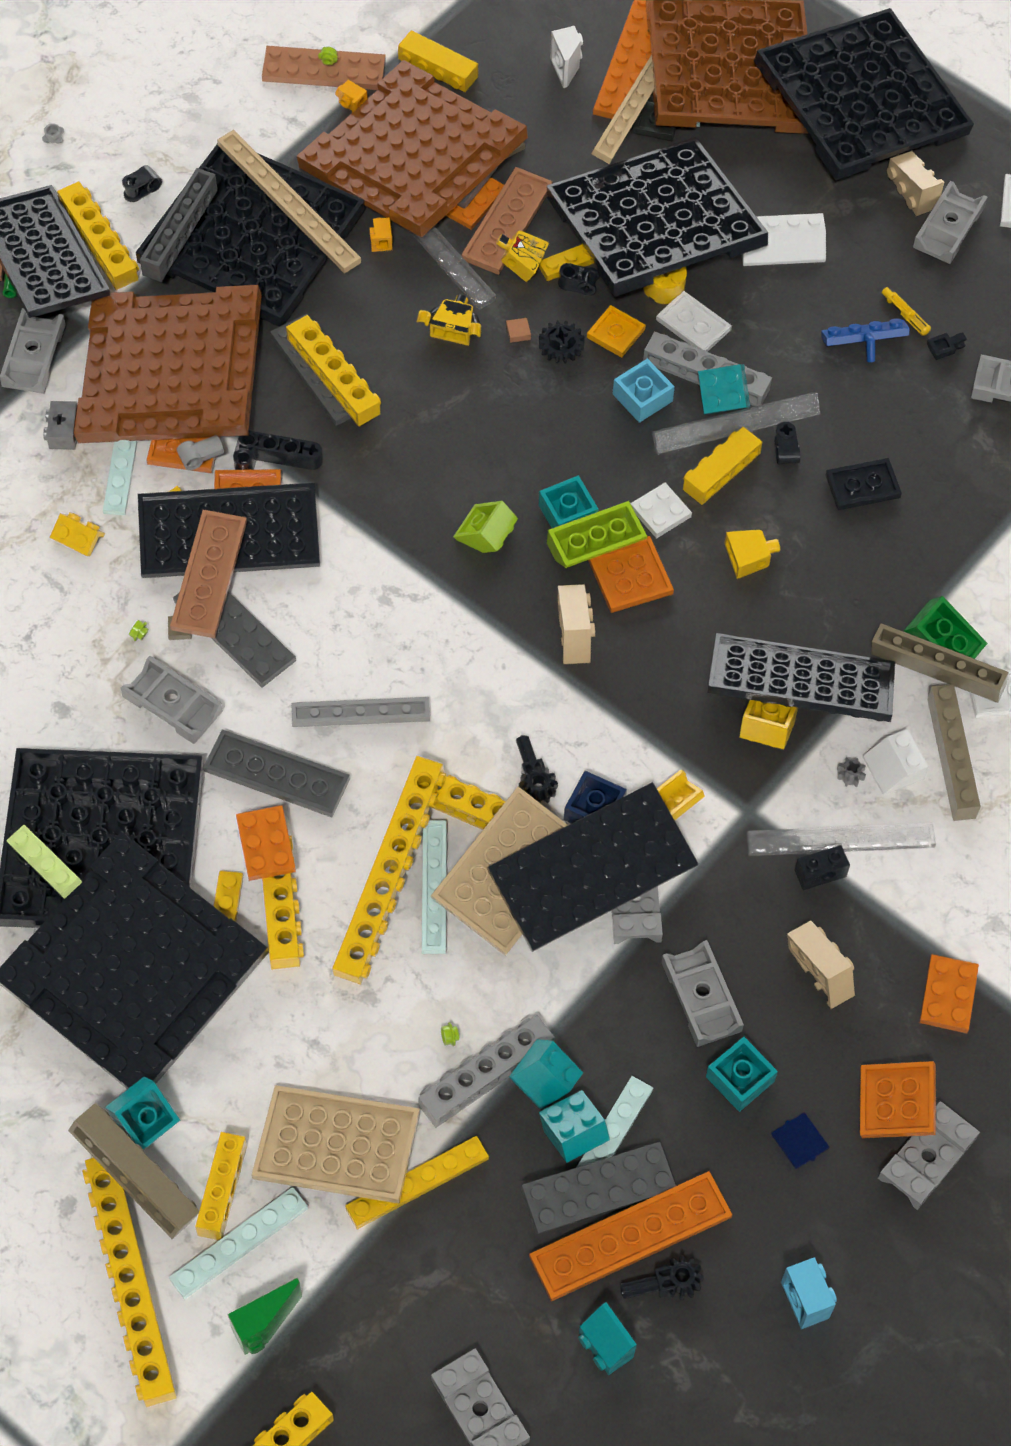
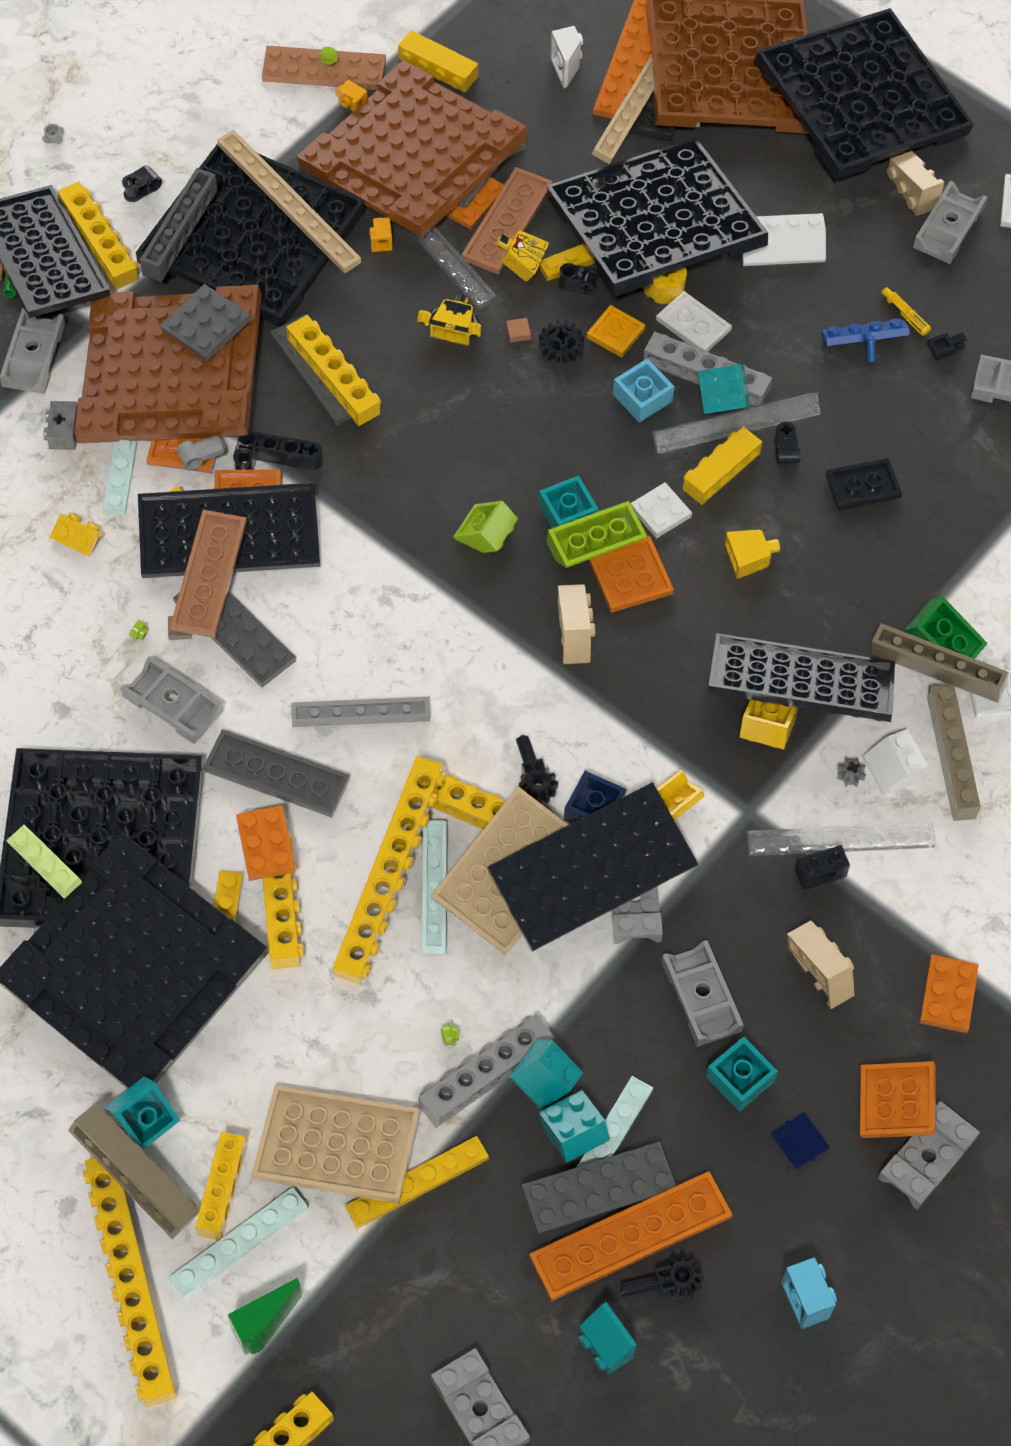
(205, 322): none -> dark grey plate

